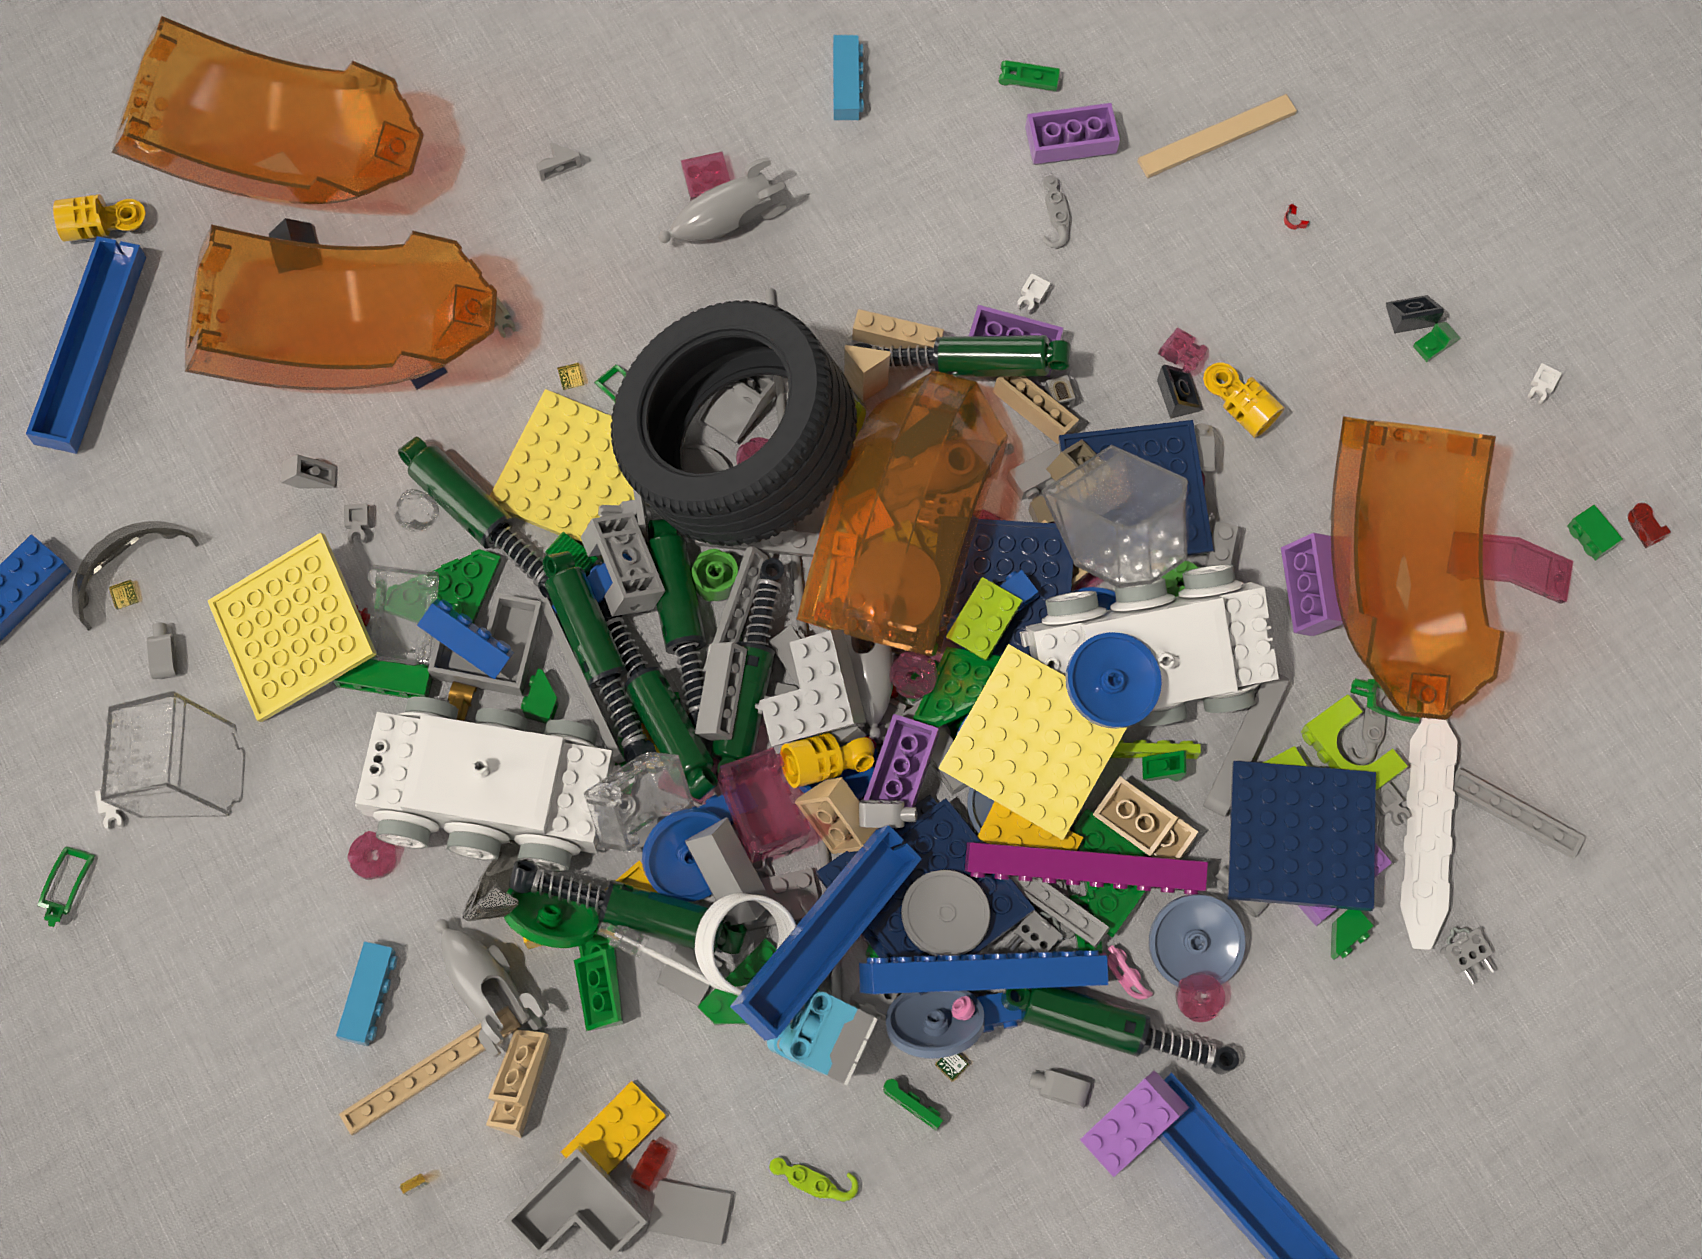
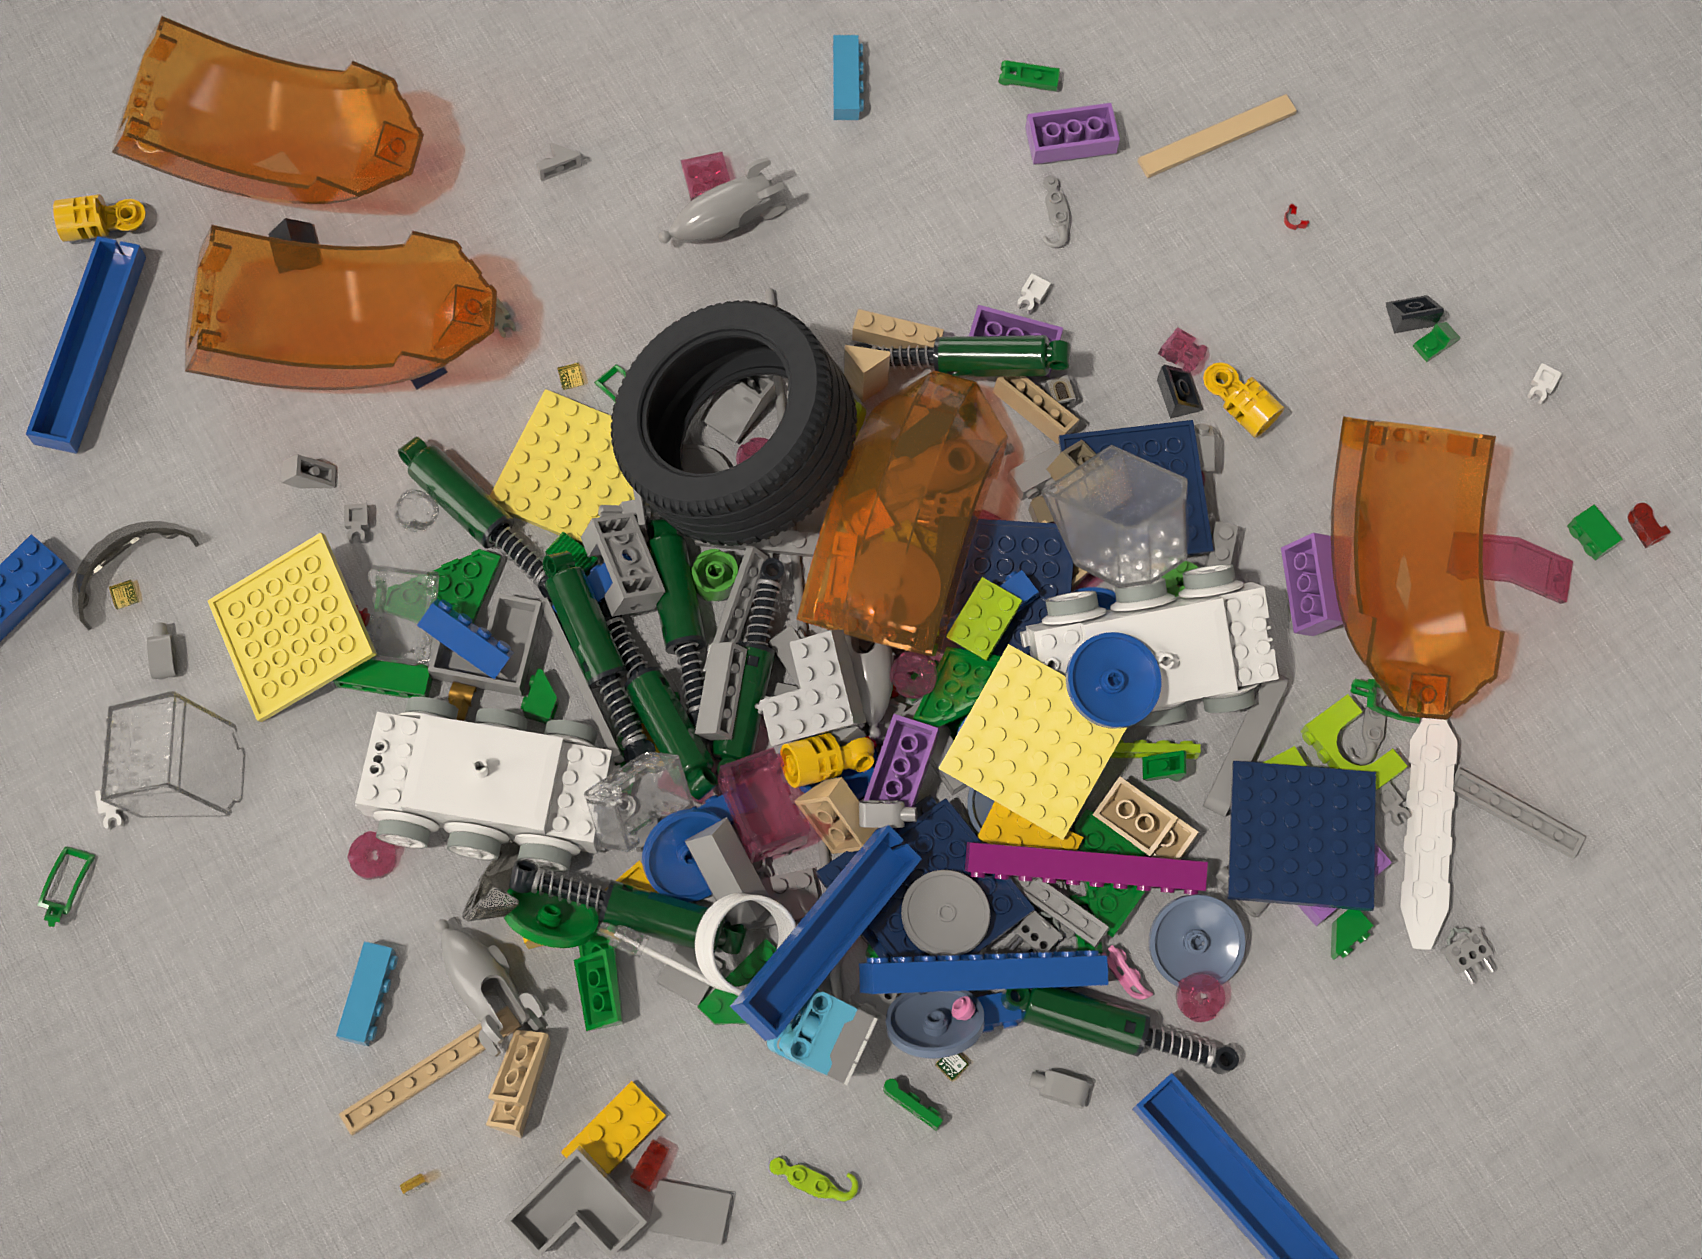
(1134, 1123): medium lavender brick -> none

